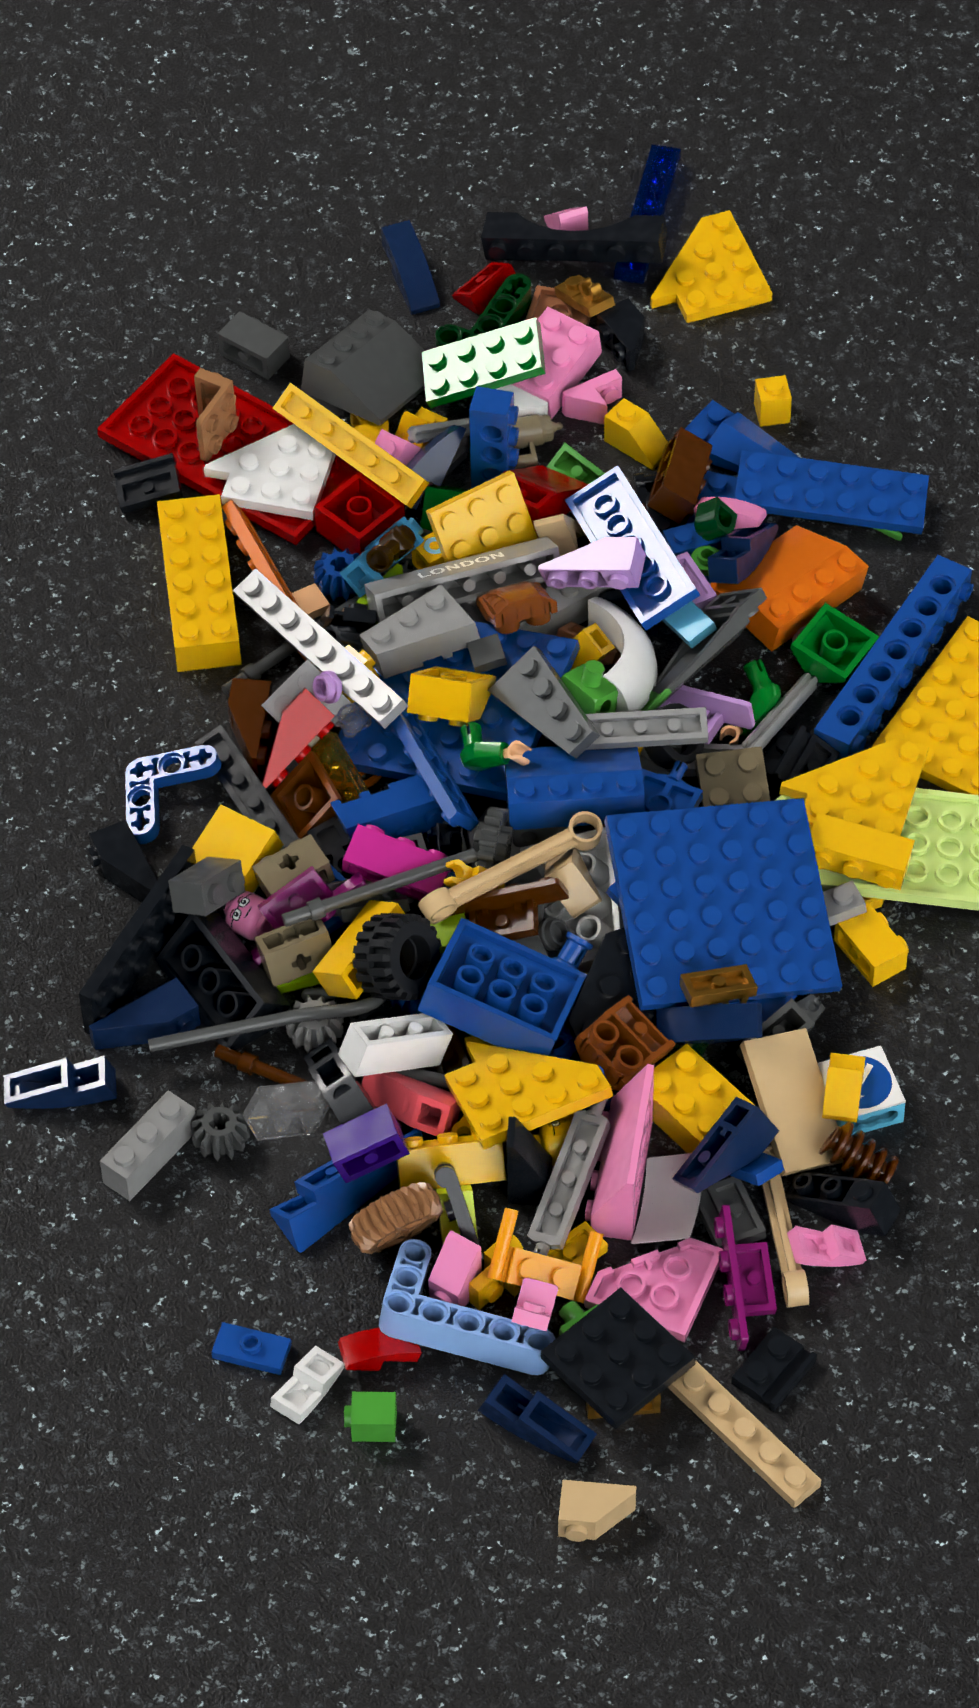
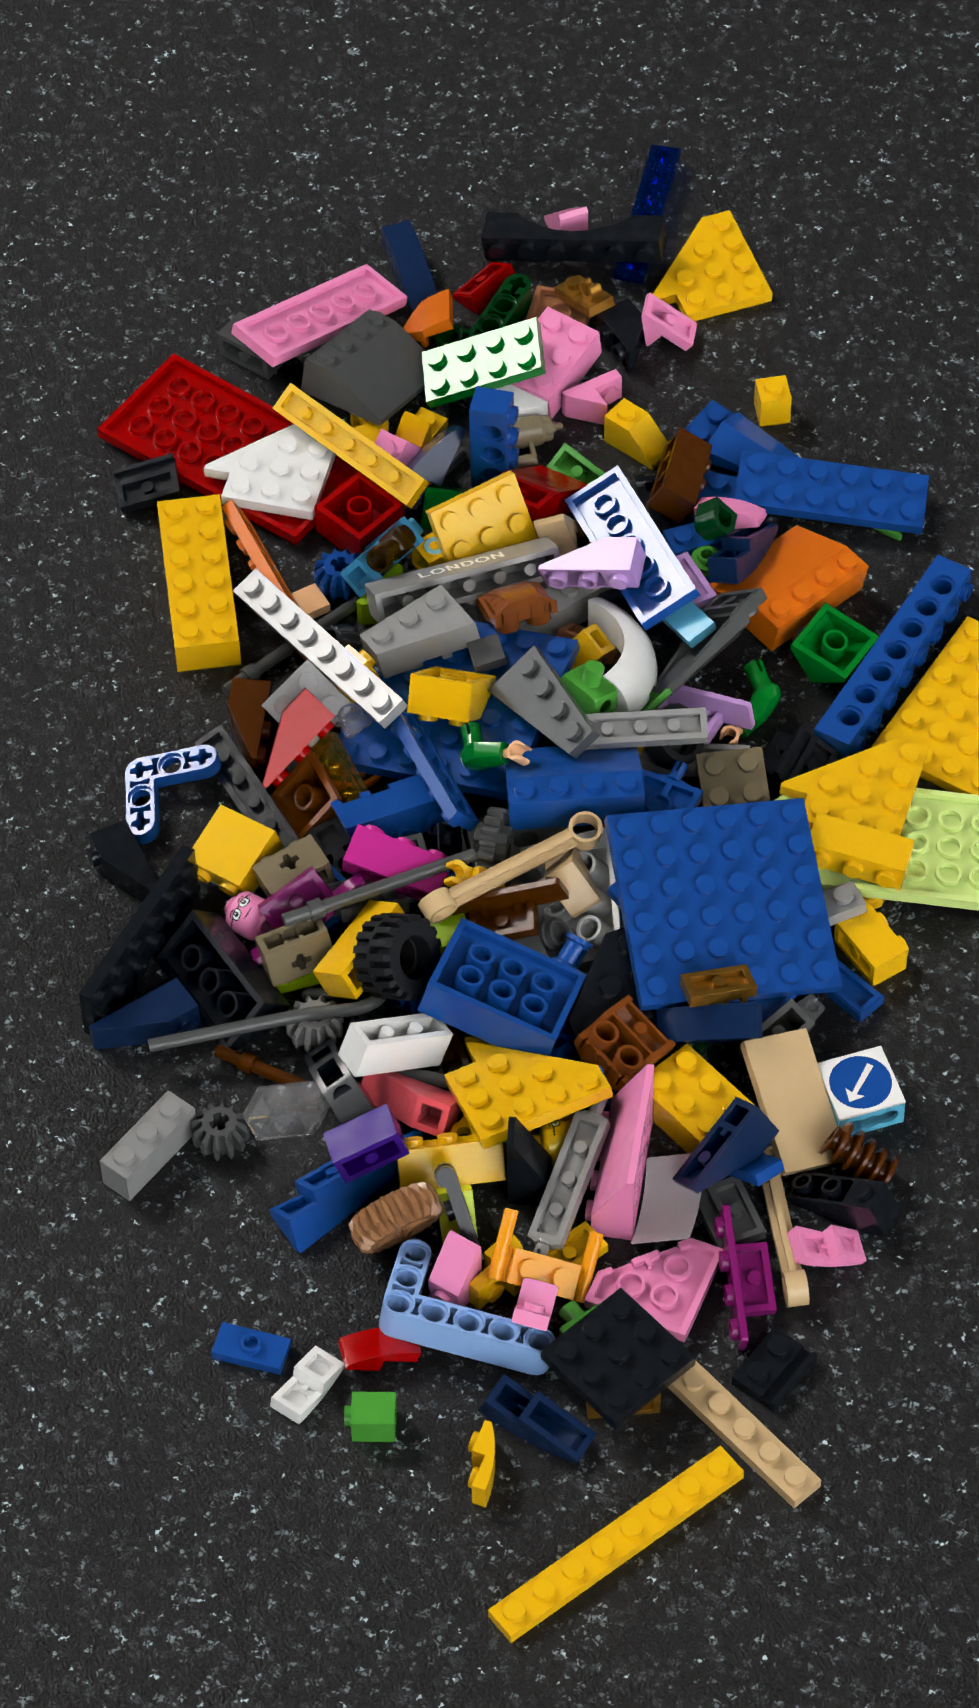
(61, 1084): dark blue slope -> none
(206, 886): dark grey brick -> none
(215, 411): medium nougat bracket -> none
(317, 315): none -> bright pink plate
(327, 687): lavender plate -> none
(354, 615): black plate -> none
(427, 432): light grey axle -> none
(431, 317): none -> orange slope
(483, 1464): none -> yellow slope
(593, 1508): tan slope -> none
(615, 1544): none -> yellow plate
(664, 320): none -> bright pink slope
(781, 712): light grey axle -> none
(843, 1087): yellow slope -> none
(856, 995): none -> blue tile

